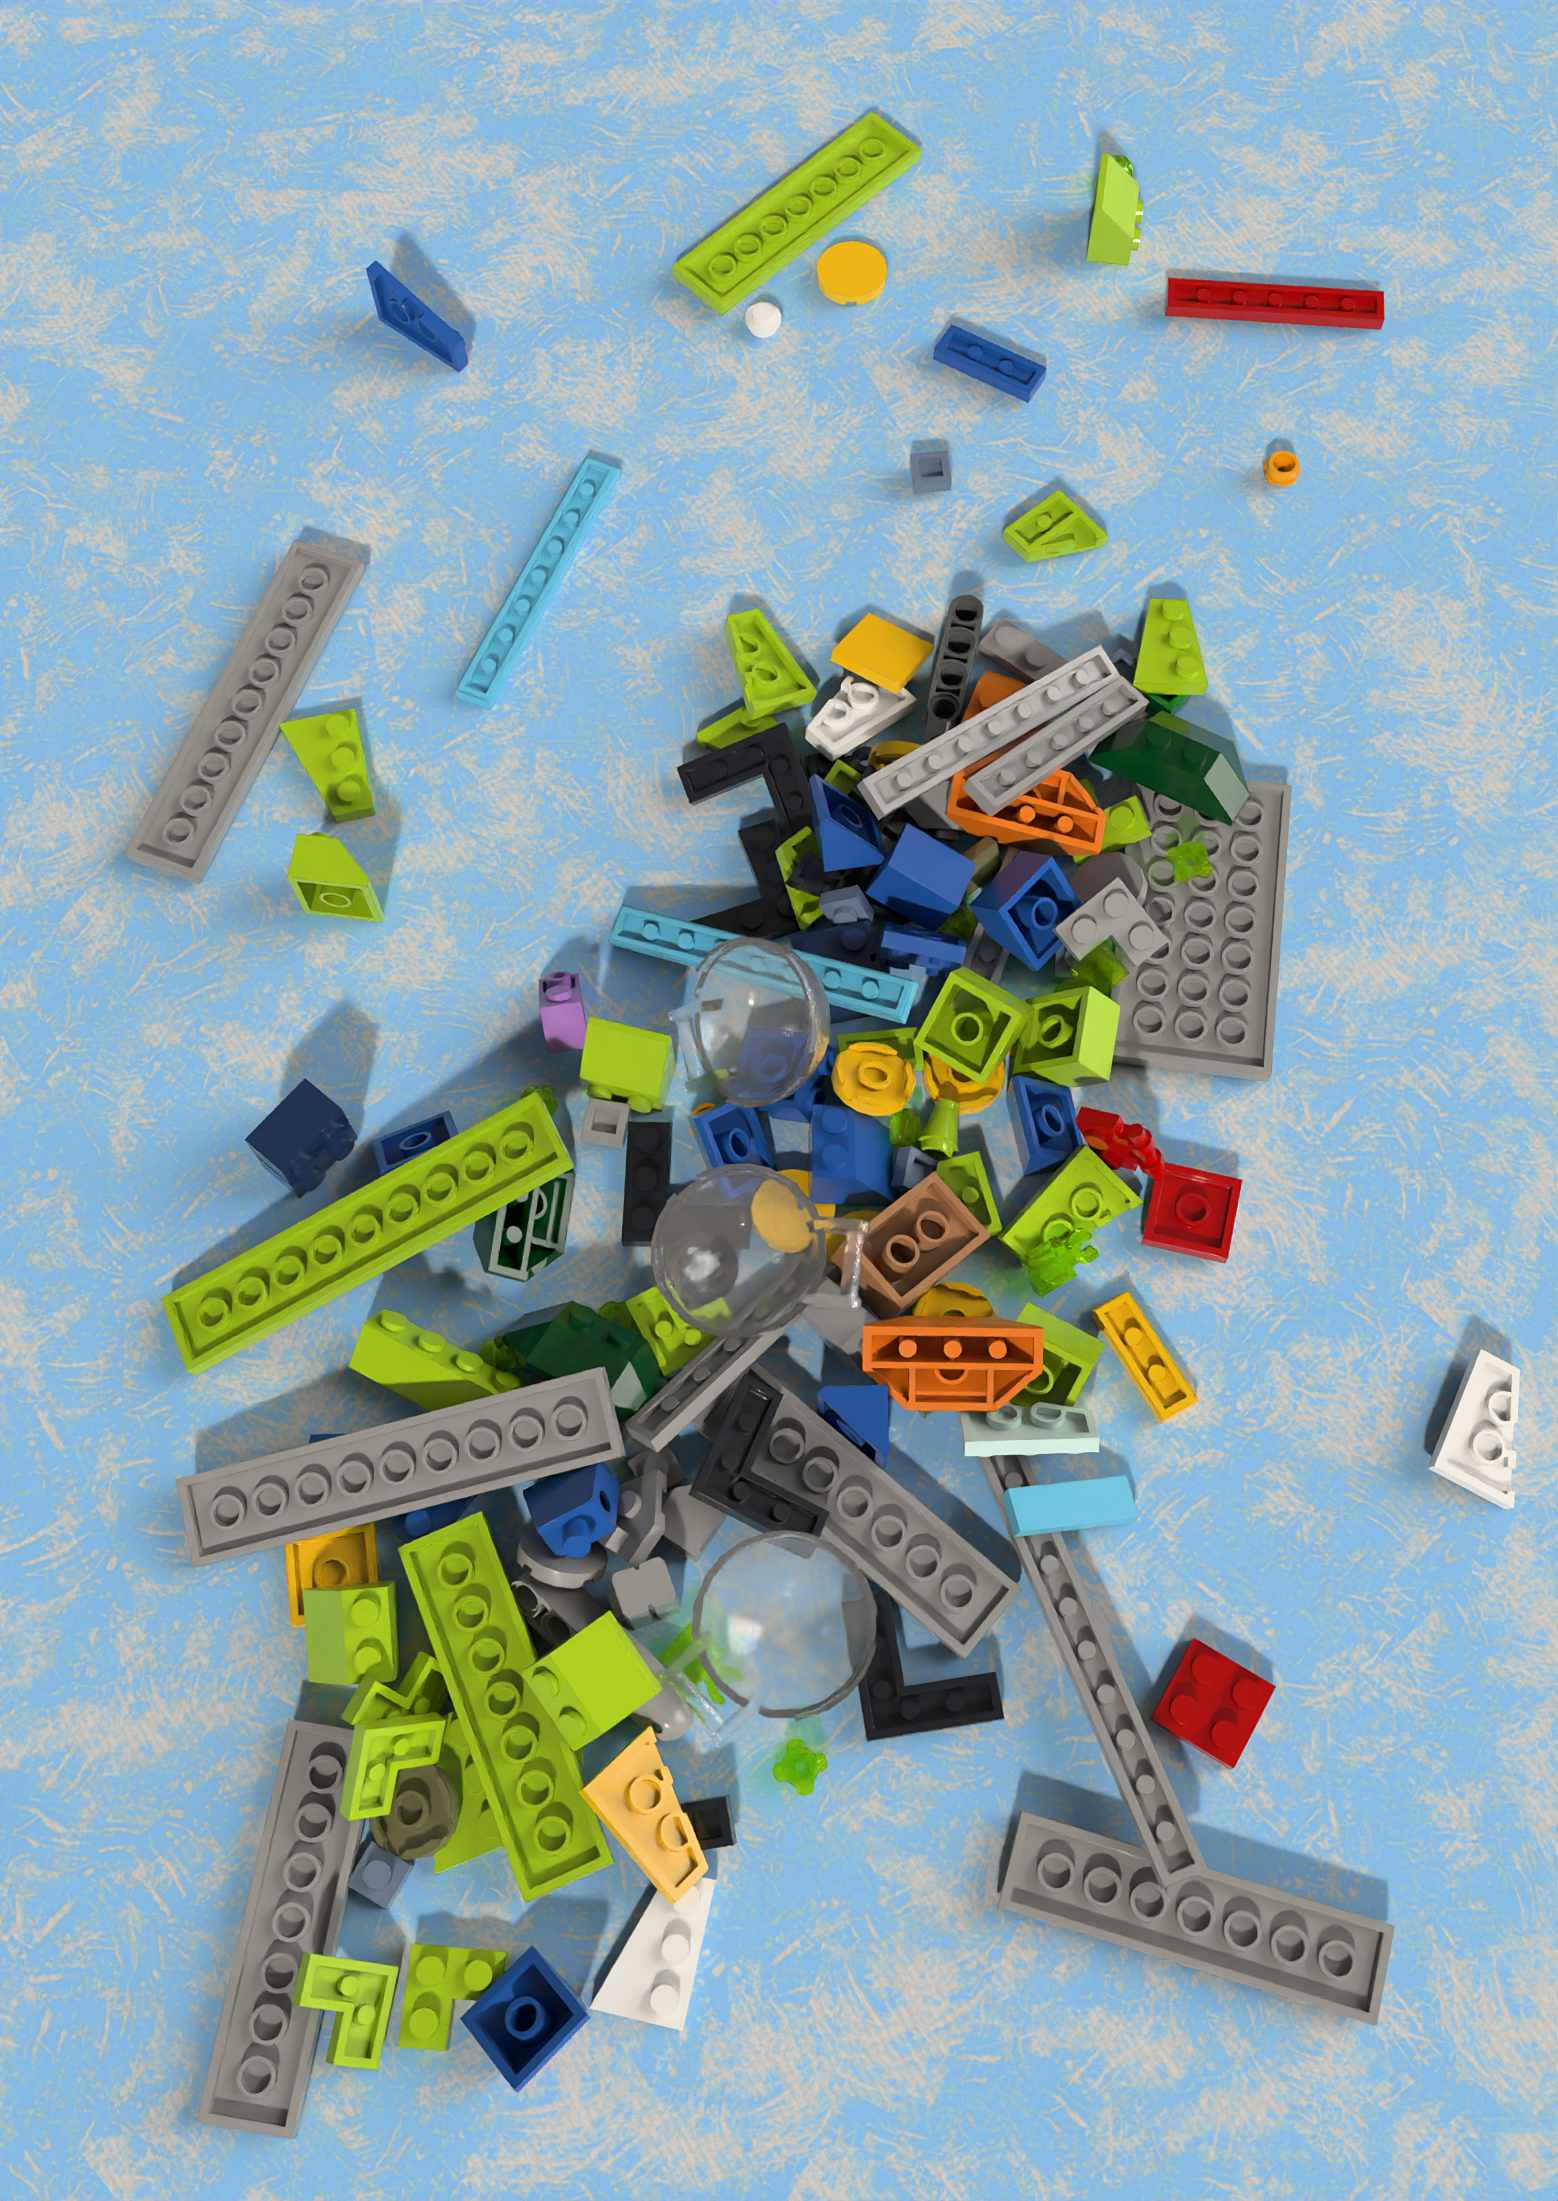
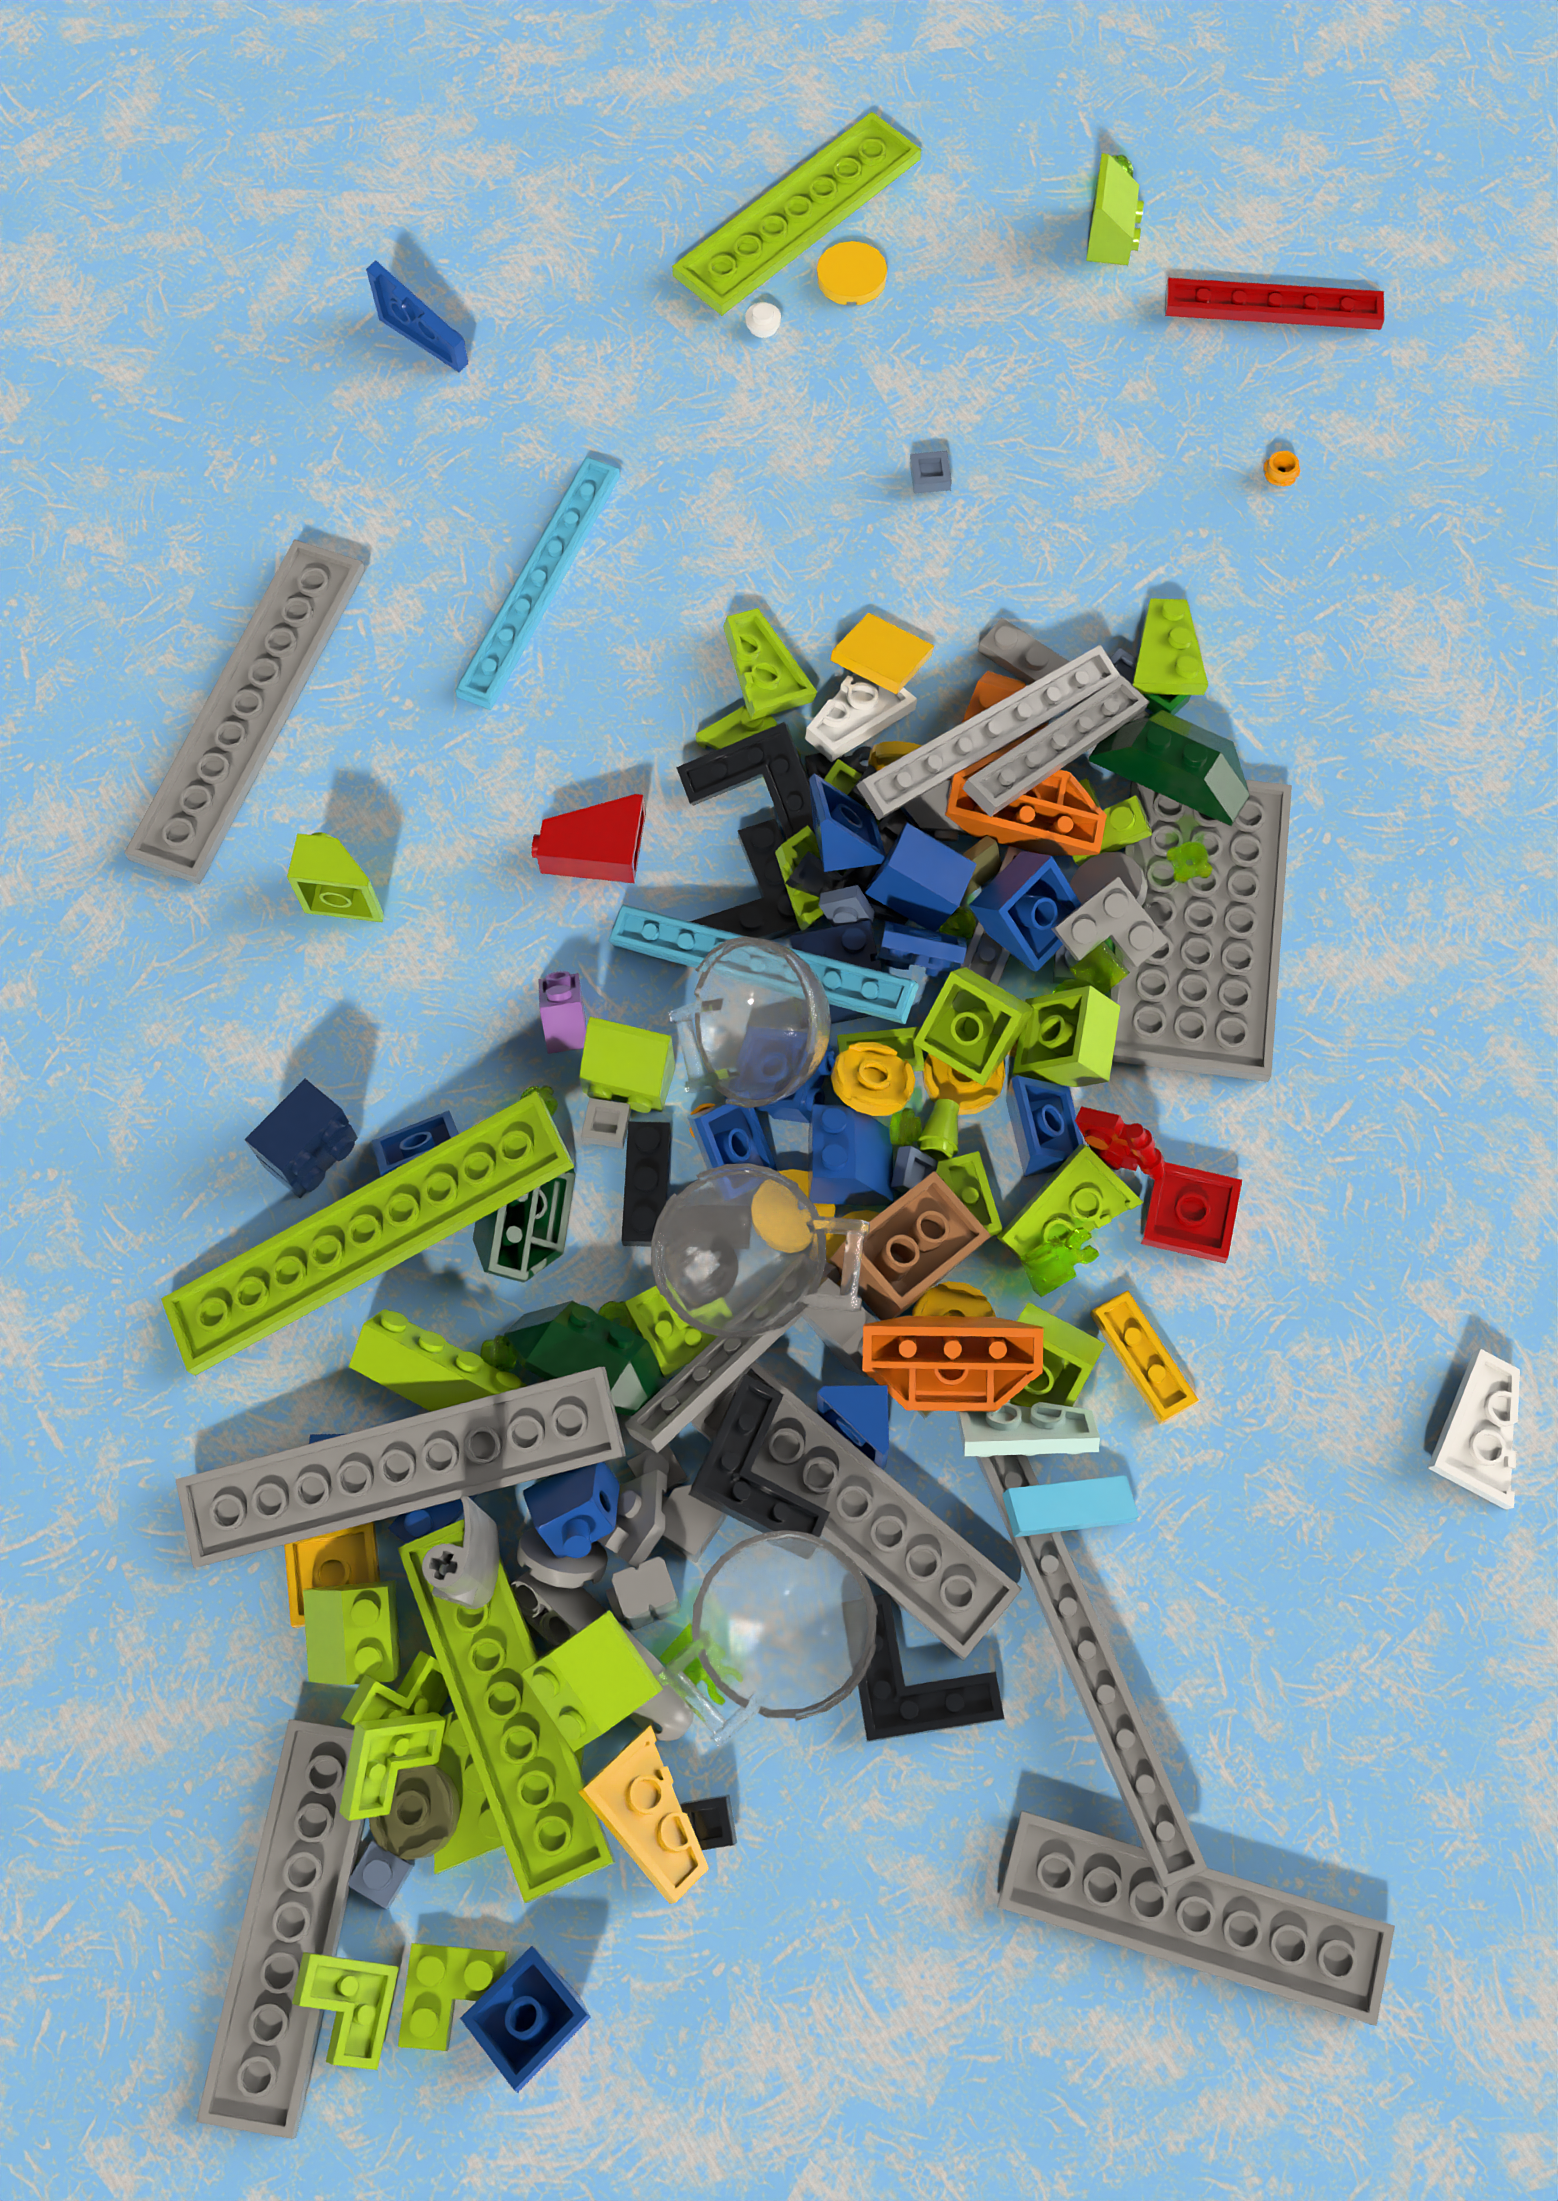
(335, 761): lime wing -> none
(467, 1572): none -> light grey panel
(593, 841): none -> red slope
(659, 1961): white wing -> none
(787, 1771): clear neon green plate -> none
(953, 666): dark grey piece -> none
(990, 363): blue plate -> none
(1053, 530): lime wing -> none
(1212, 1703): red plate -> none

